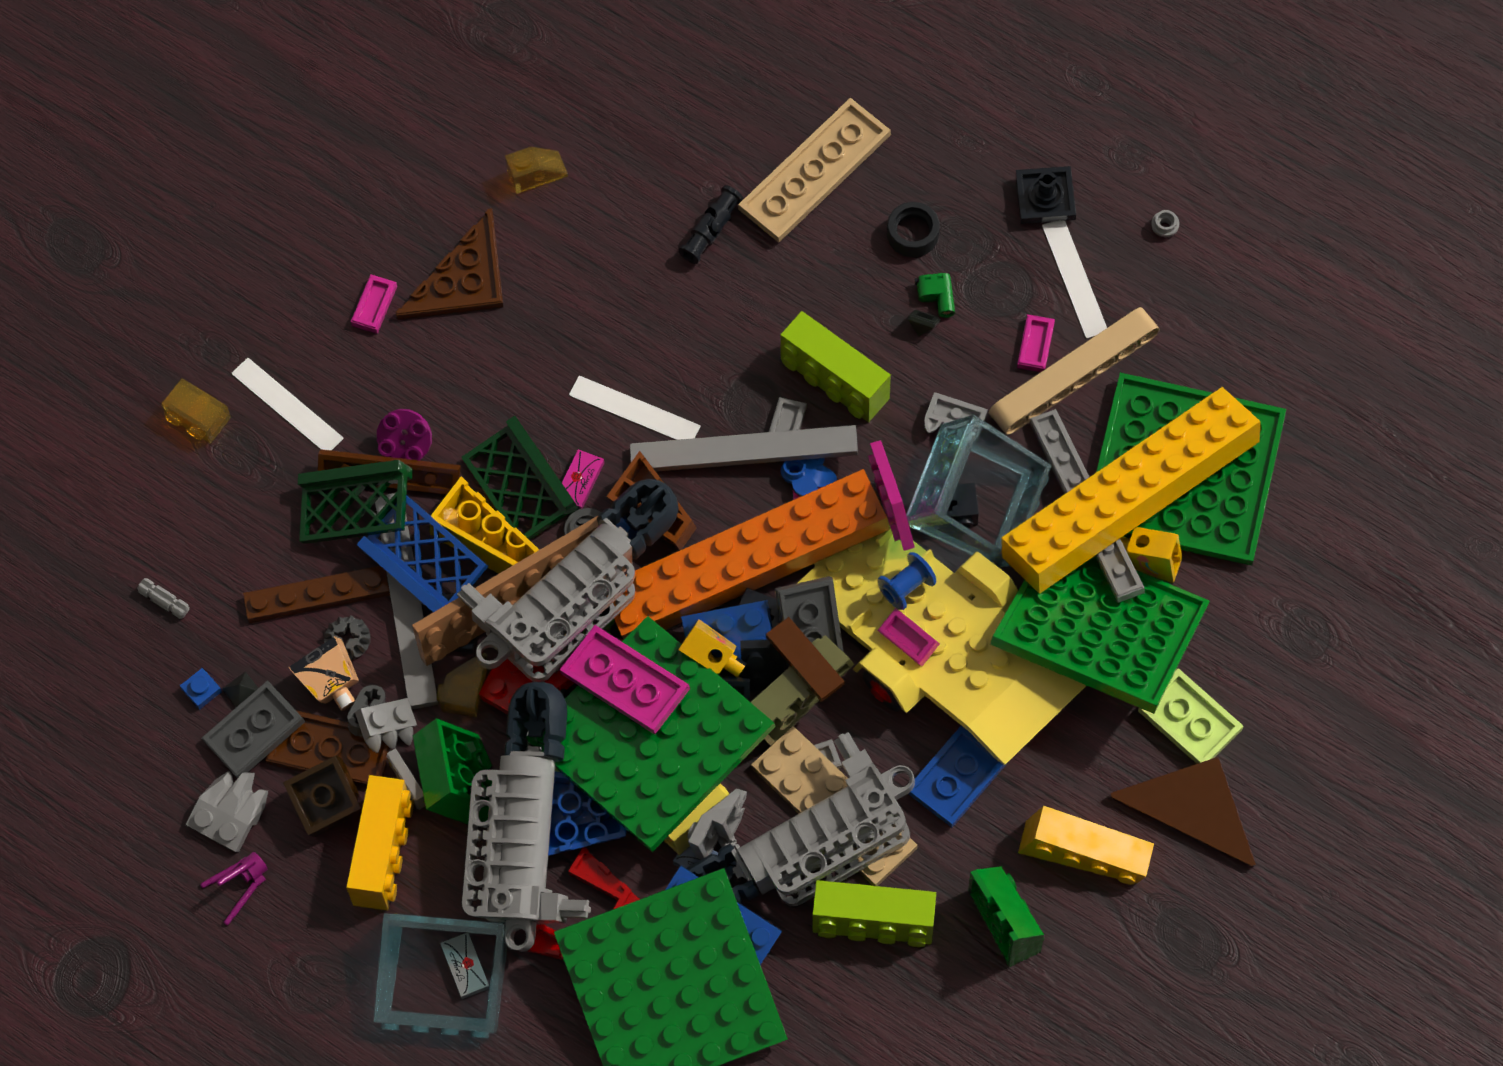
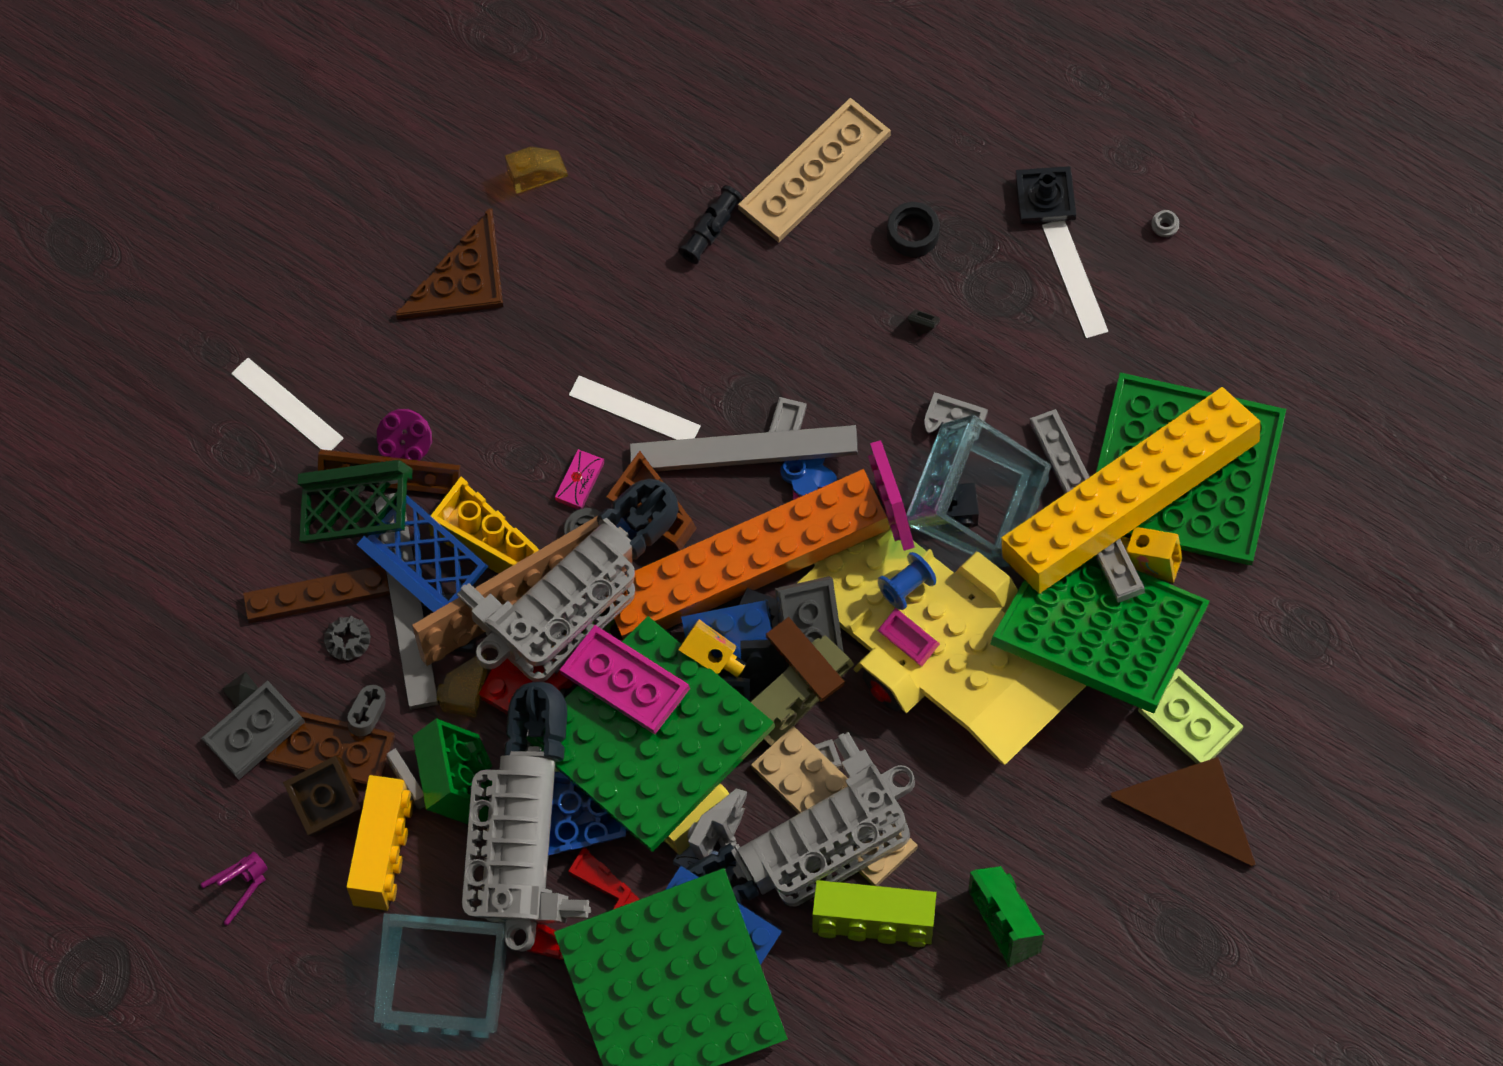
(163, 598): light grey axle -> none
(195, 411): clear yellow brick -> none
(200, 688): blue plate -> none
(228, 810): light grey plate -> none
(328, 673): light nougat torso -> none
(374, 304): dark pink tile -> none
(386, 722): light grey plate -> none
(465, 965): light grey tile -> none
(536, 463): dark green fence -> none
(835, 367): lime brick -> none
(937, 288): green piece -> none
(955, 777): blue plate -> none
(1035, 343): dark pink tile -> none
(1074, 371): tan beam -> none
(1085, 846): yellow wedge -> none

